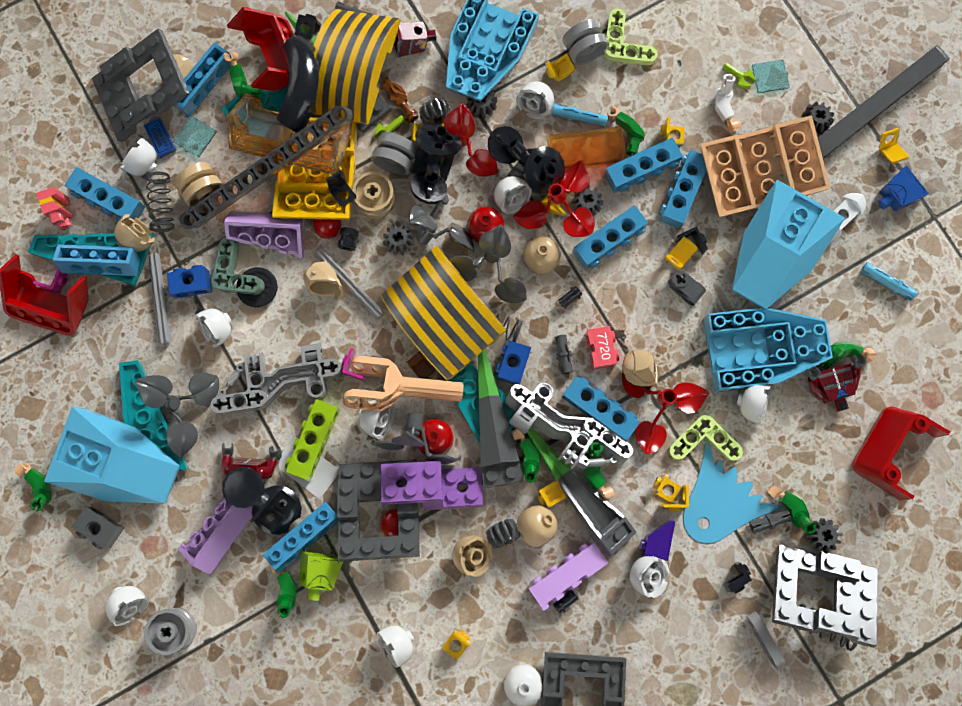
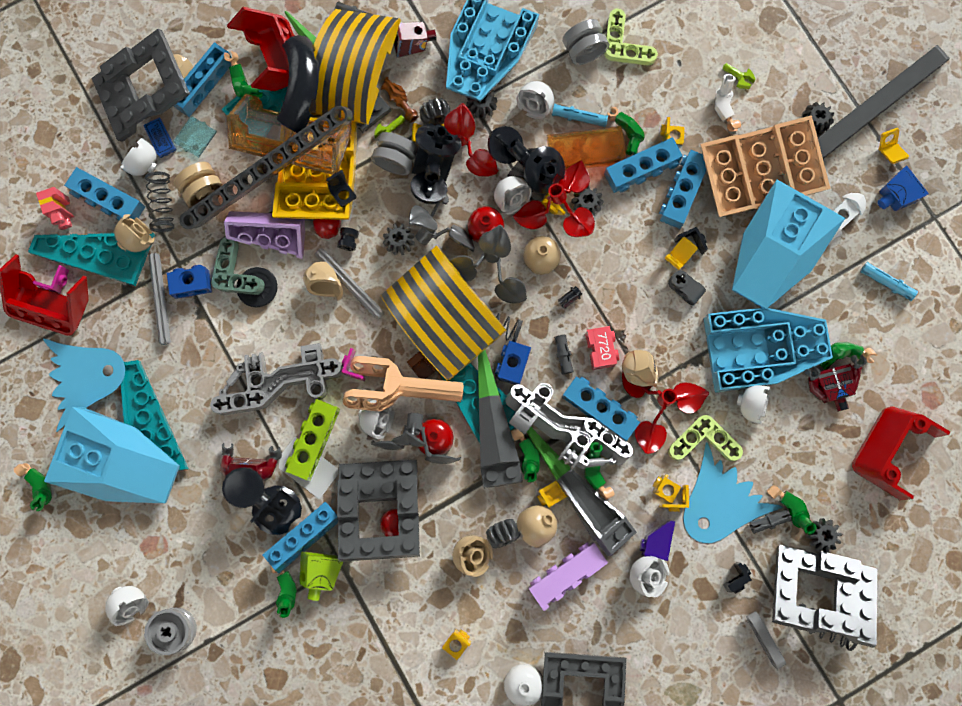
(83, 375): none -> medium azure piece
(96, 260): dark azure brick -> none
(108, 531): dark grey brick -> none
(156, 392): dark grey plant -> none
(214, 325): white cylinder -> none
(215, 536): lavender wedge -> none
(307, 19): black bracket -> none
(381, 187): tan wheel -> none
(397, 644): white cylinder -> none
(431, 485): medium lavender bracket -> none
(560, 68): yellow bracket -> none
(567, 600): black pin -> none
(631, 218): dark azure brick -> none
(770, 76): clear light blue piece -> none

